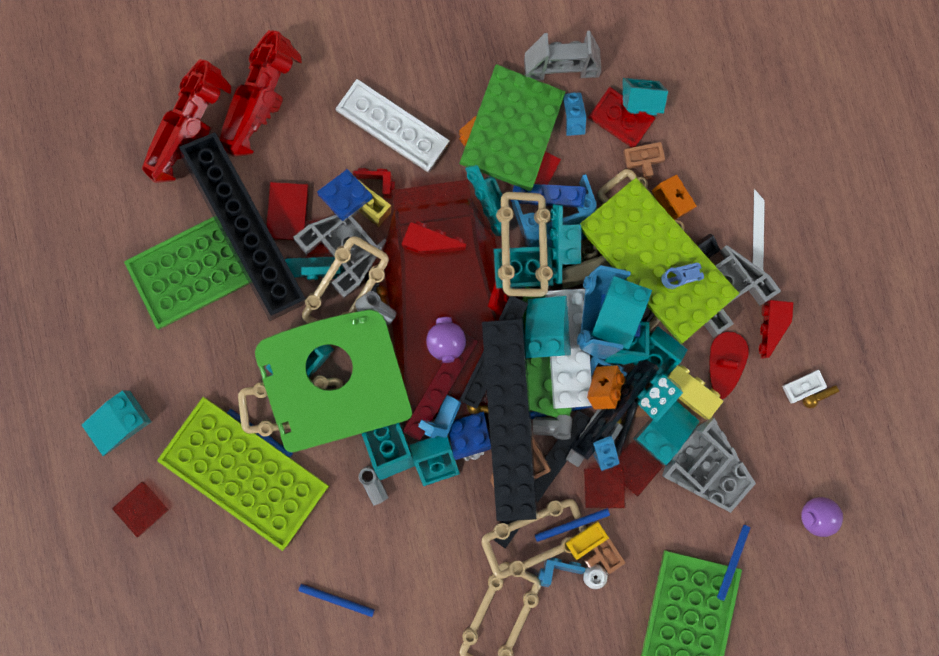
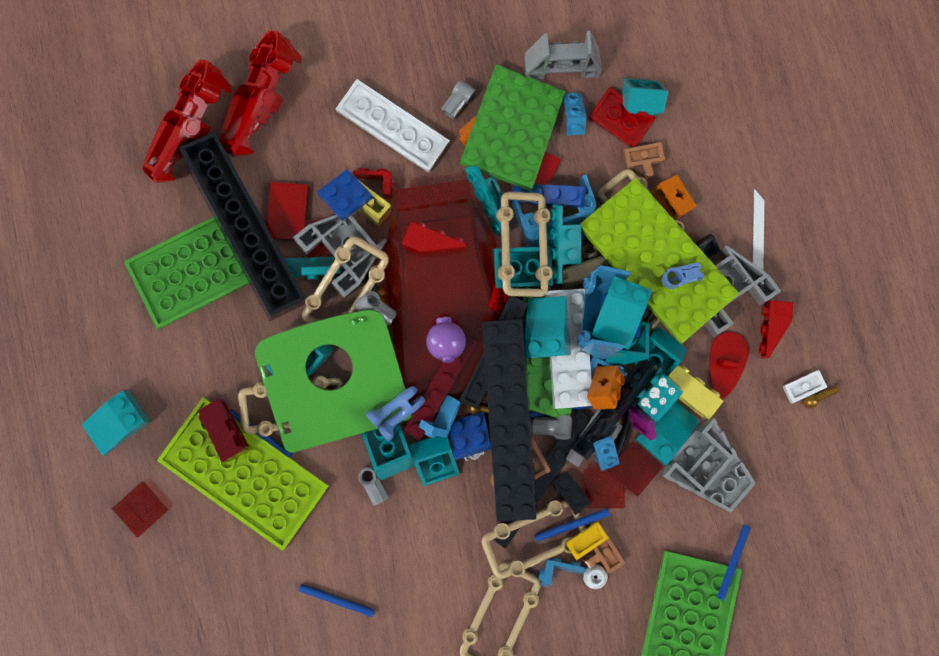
(223, 431): none -> dark red wedge
(386, 427): none -> medium blue piece
(461, 95): none -> light grey piece
(571, 493): none -> black plate
(642, 423): none -> magenta tile
(822, 516): medium lavender brick -> none

